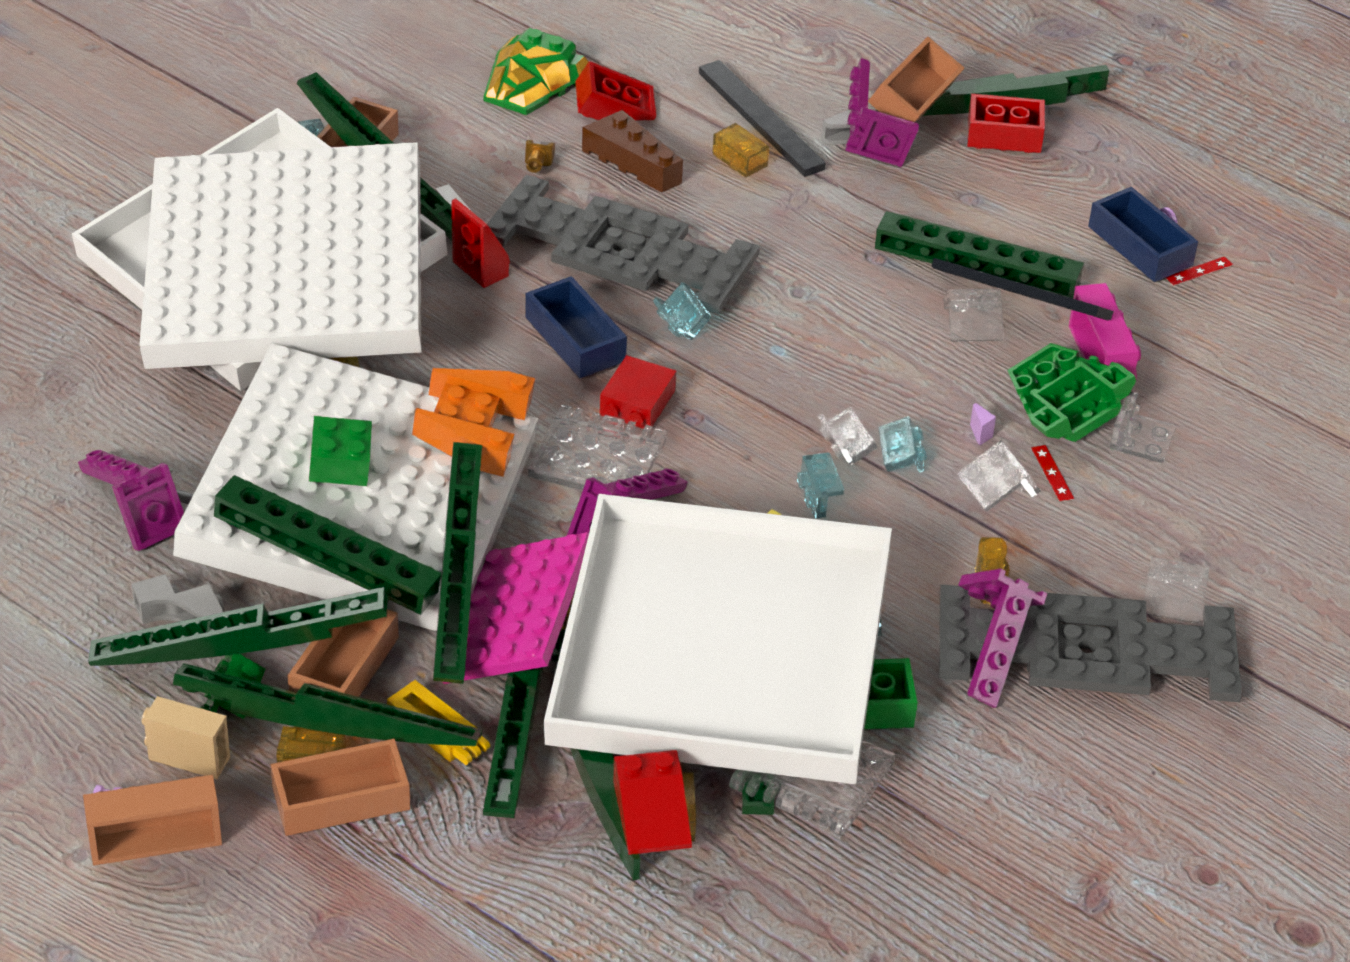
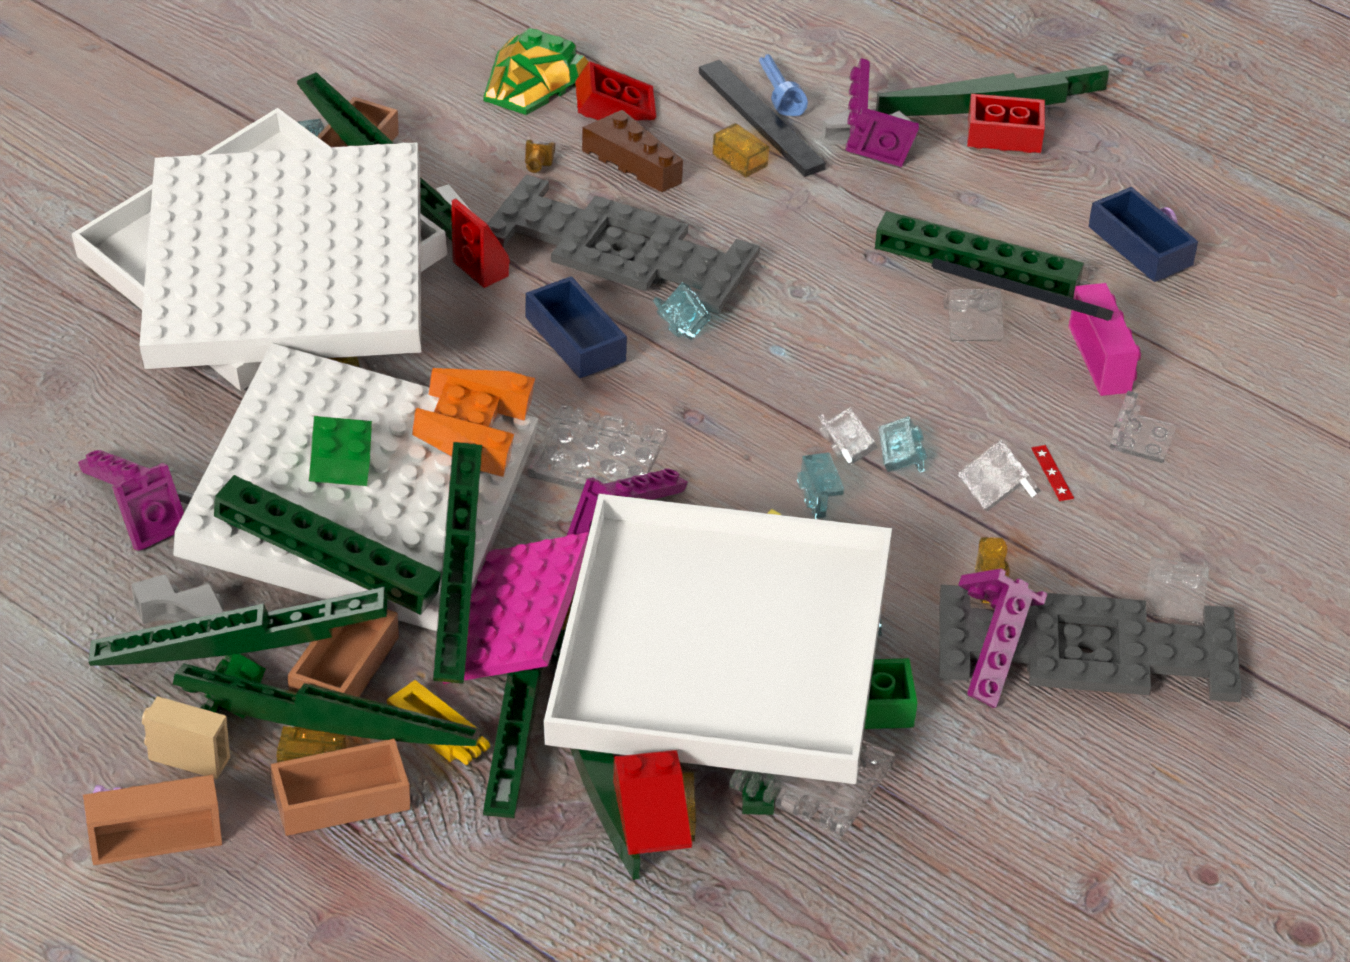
(638, 391): red brick -> none
(787, 96): none -> medium blue piece
(917, 82): nougat piece -> none
(982, 424): lavender slope -> none
(1069, 393): green wedge -> none
(1199, 270): red sticker -> none

